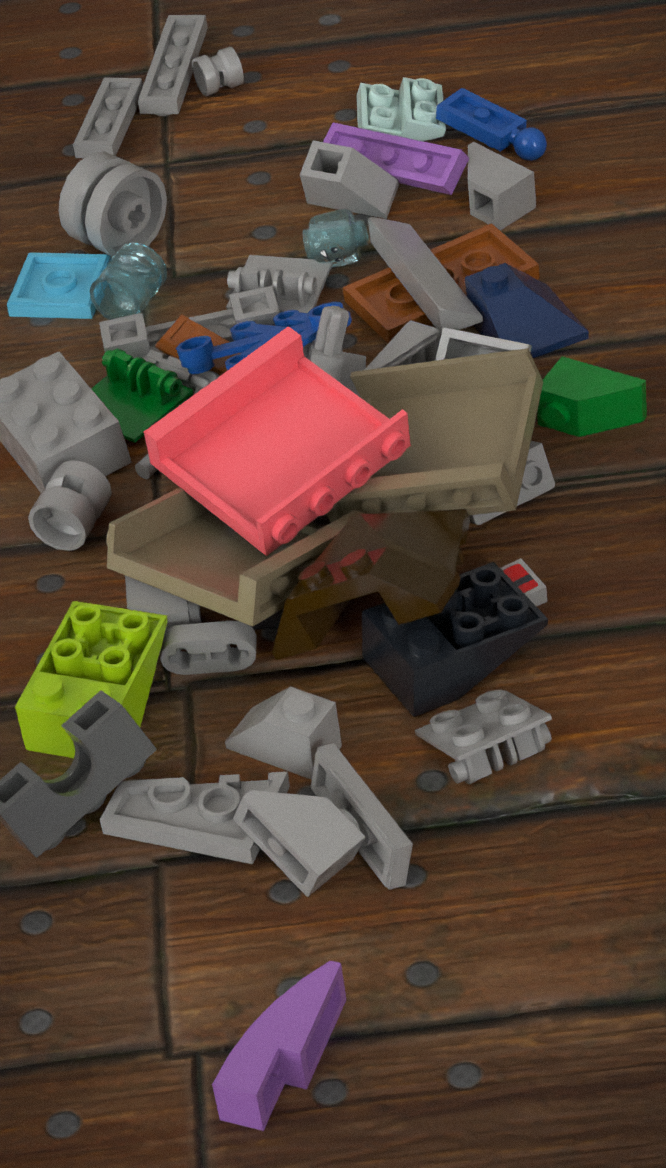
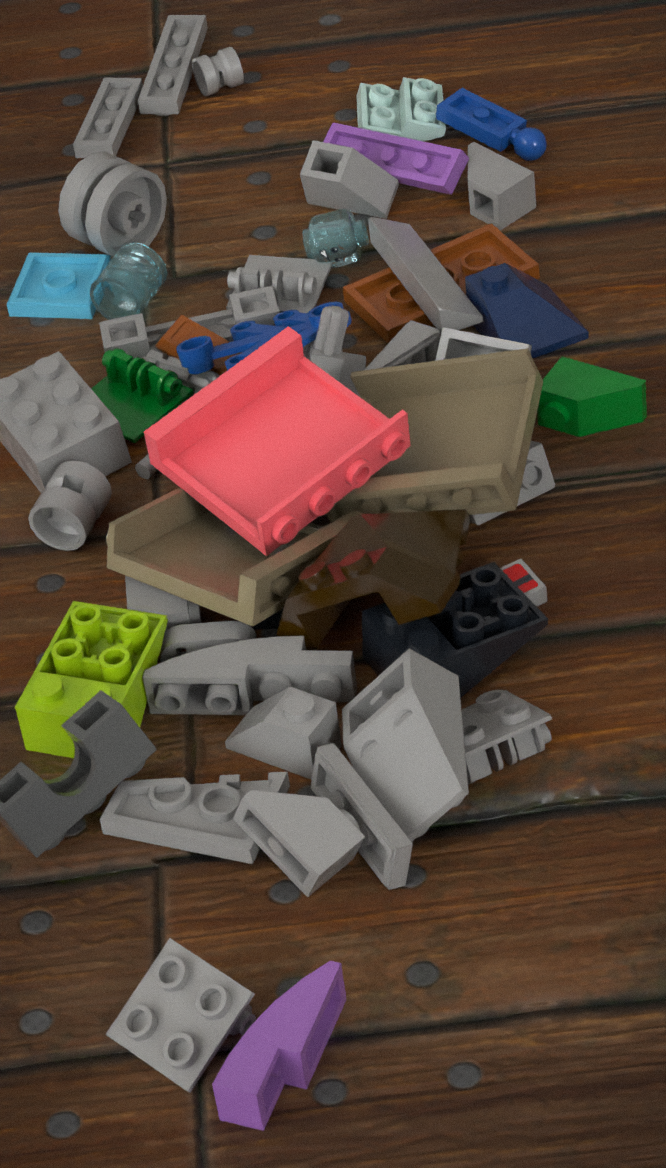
(182, 1015): none -> light grey hinge
(237, 673): none -> light grey slope
(409, 741): none -> light grey slope

